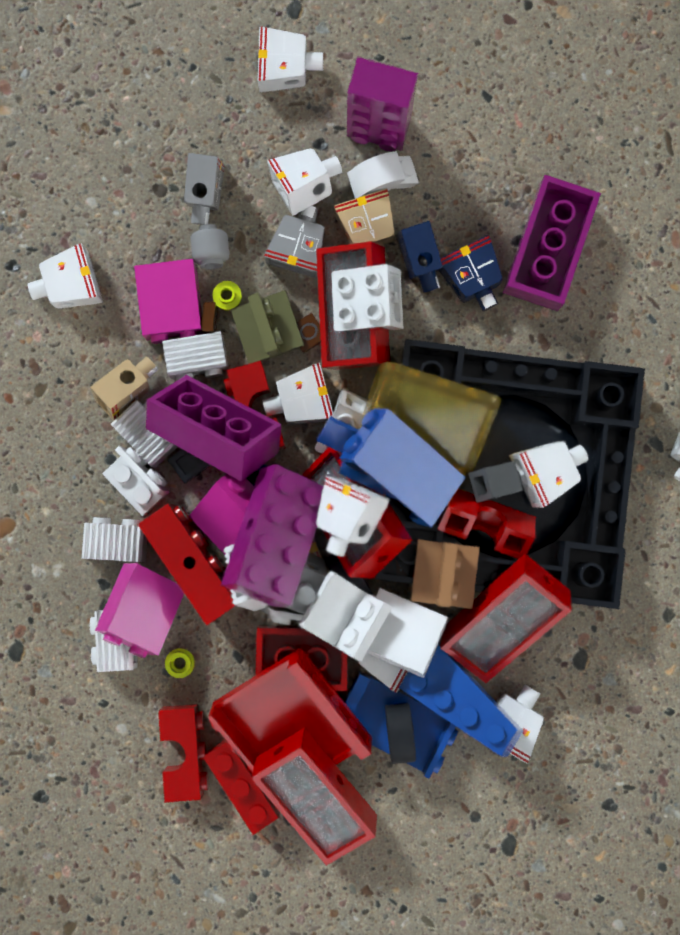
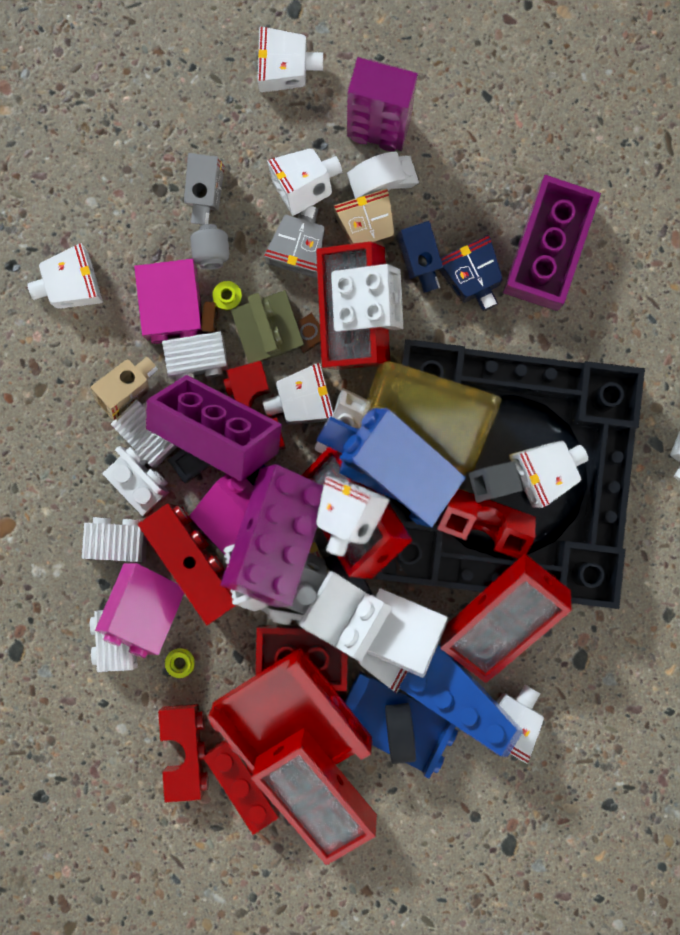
(444, 574): medium nougat bracket -> none

